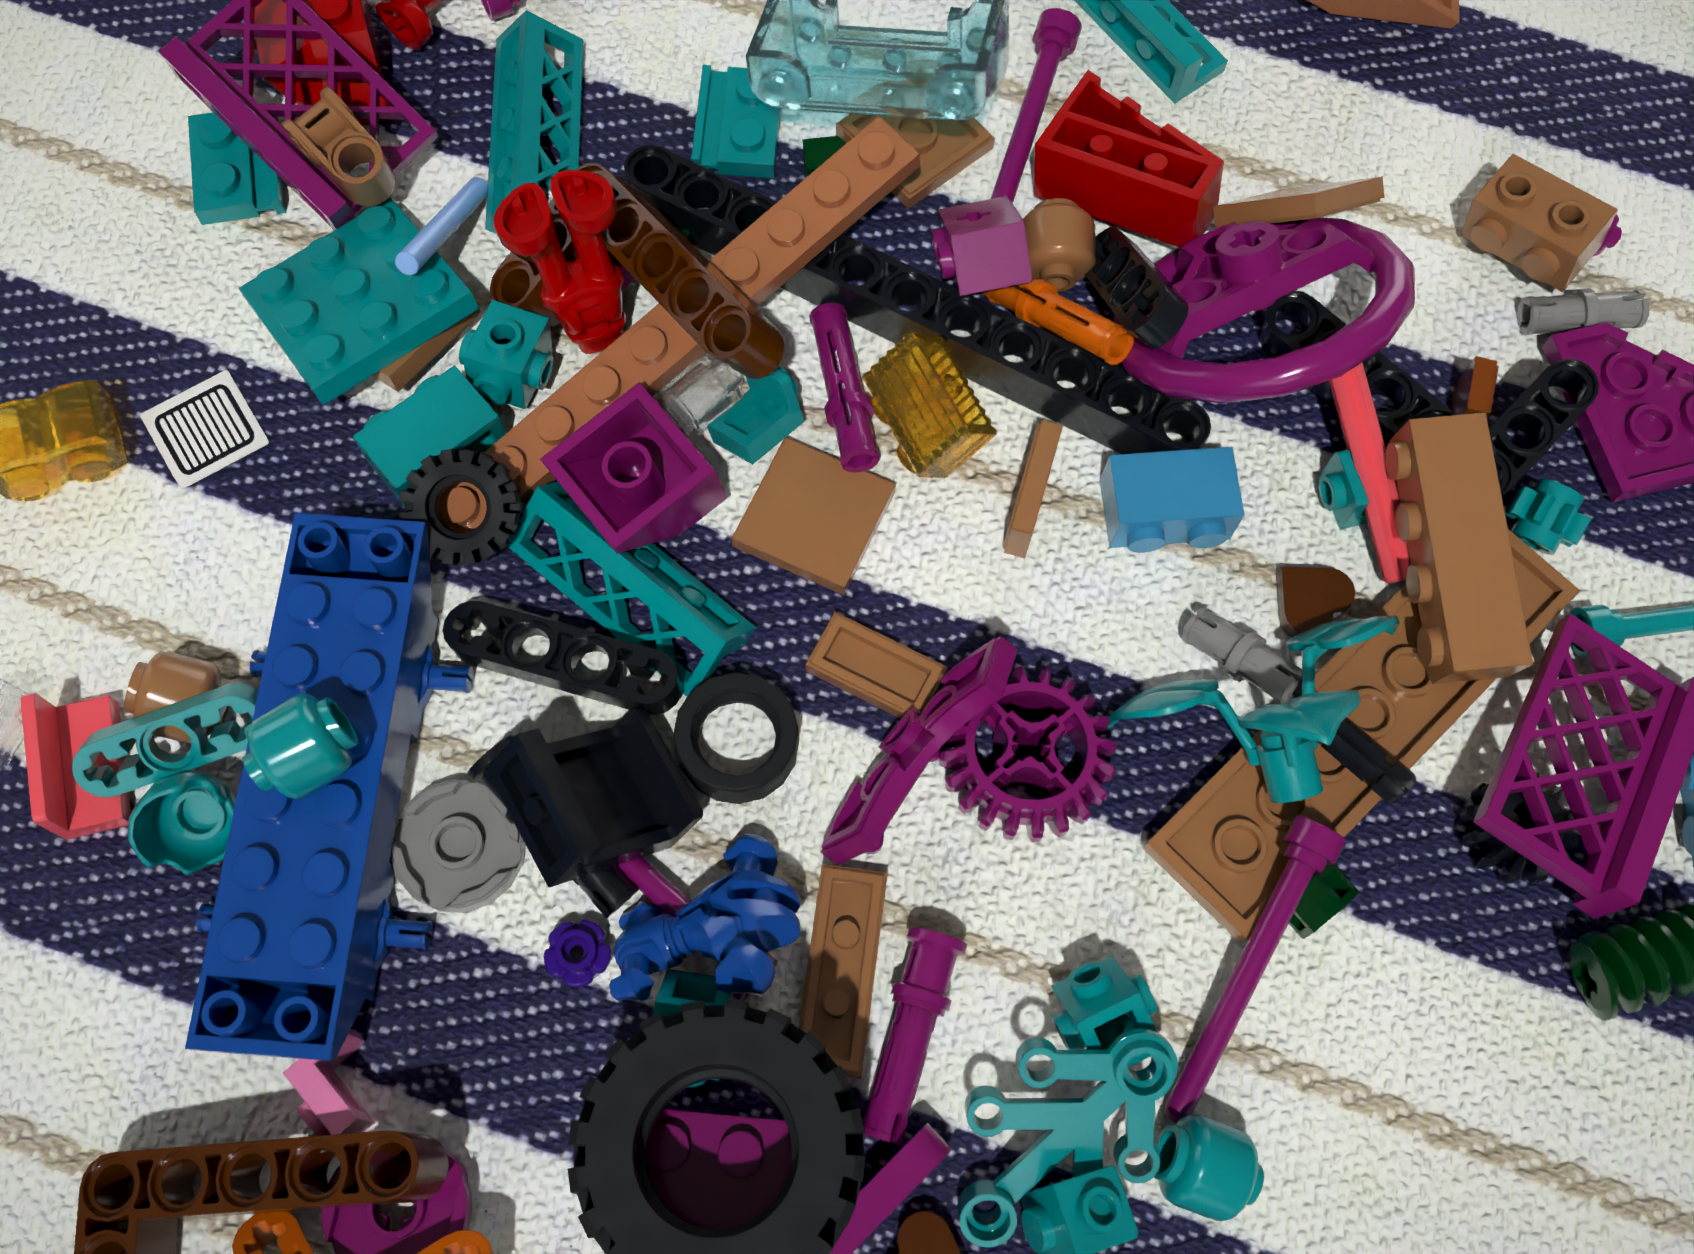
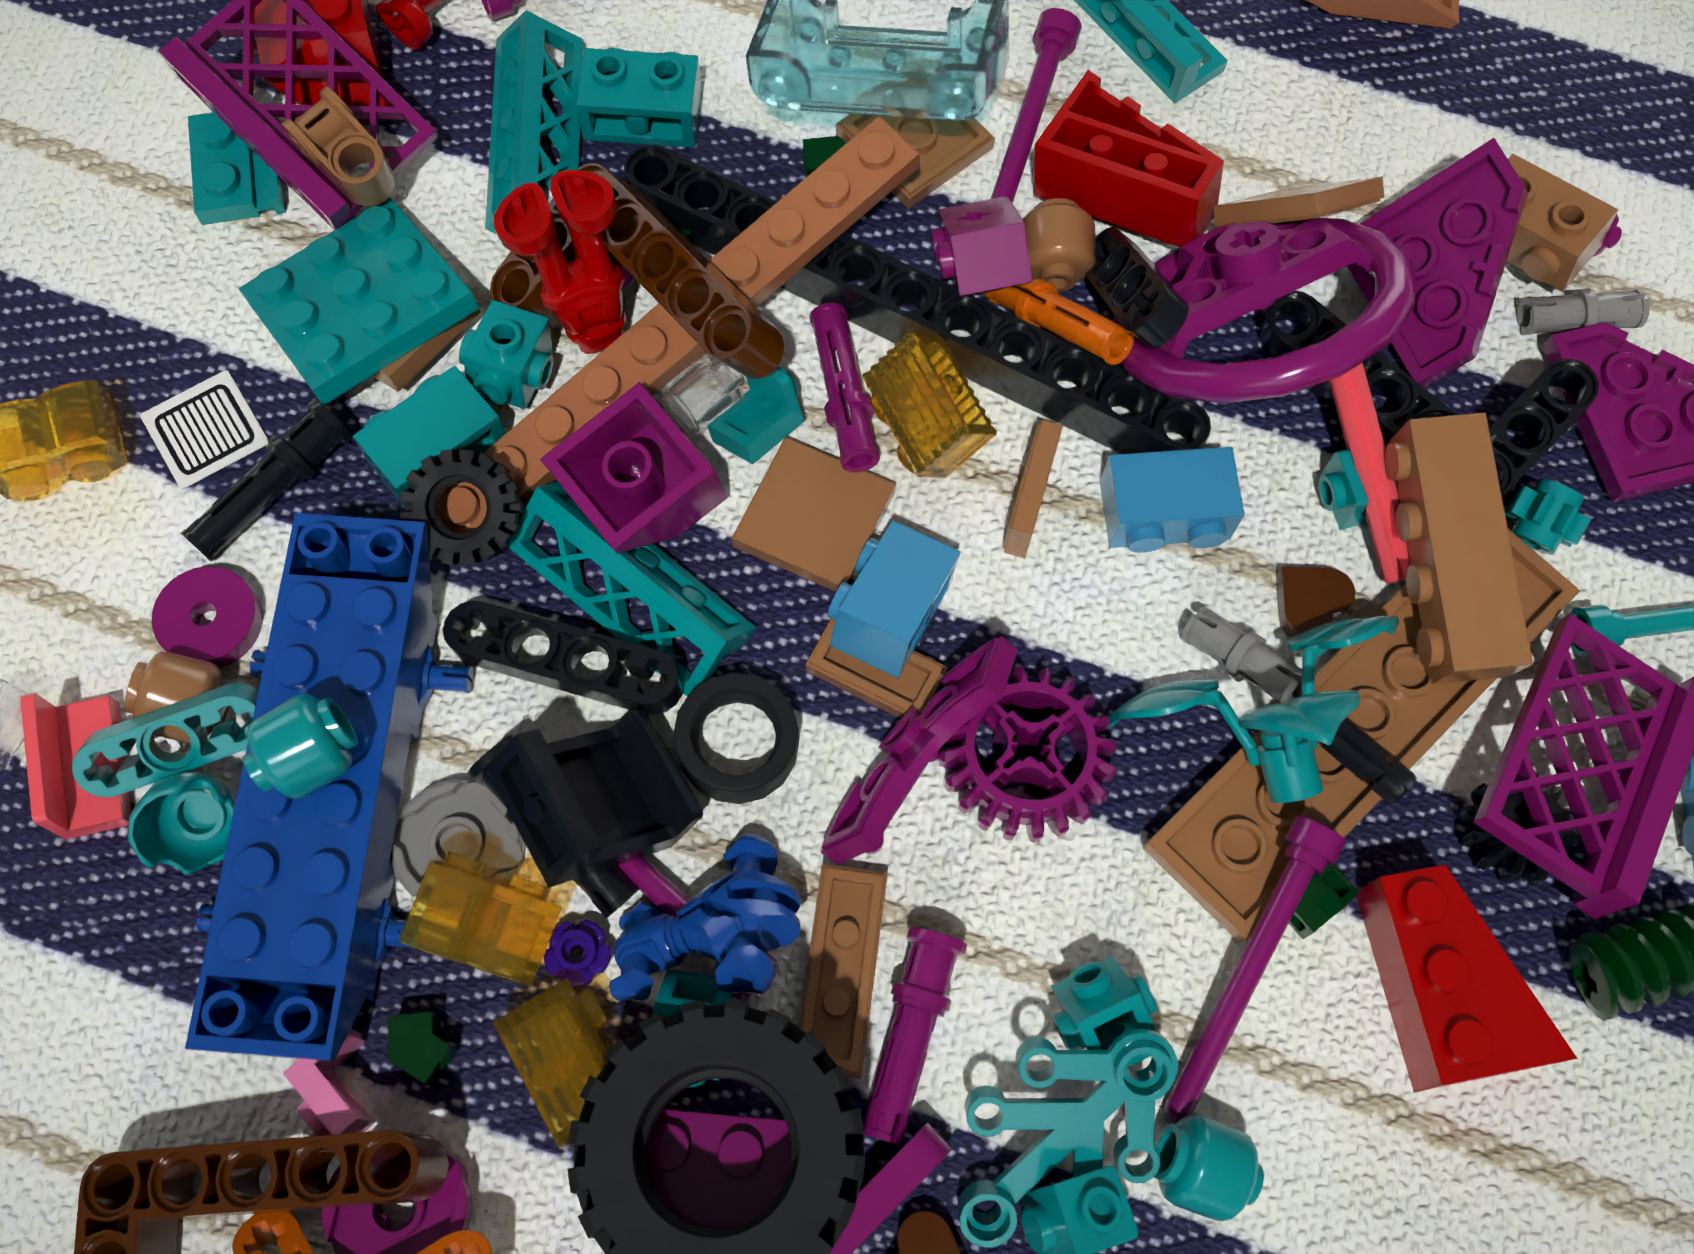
(192, 595): none -> magenta piece
(287, 460): none -> black pin
(418, 1047): none -> dark green piece
(441, 226): light blue bar -> none
(481, 919): none -> clear yellow brick
(556, 1050): none -> clear yellow brick
(639, 97): none -> teal brick
(734, 127): teal plate -> none
(892, 597): none -> dark azure brick
(1451, 985): none -> red wedge
(1459, 240): none -> magenta plate
(1475, 388): dark orange tile -> none

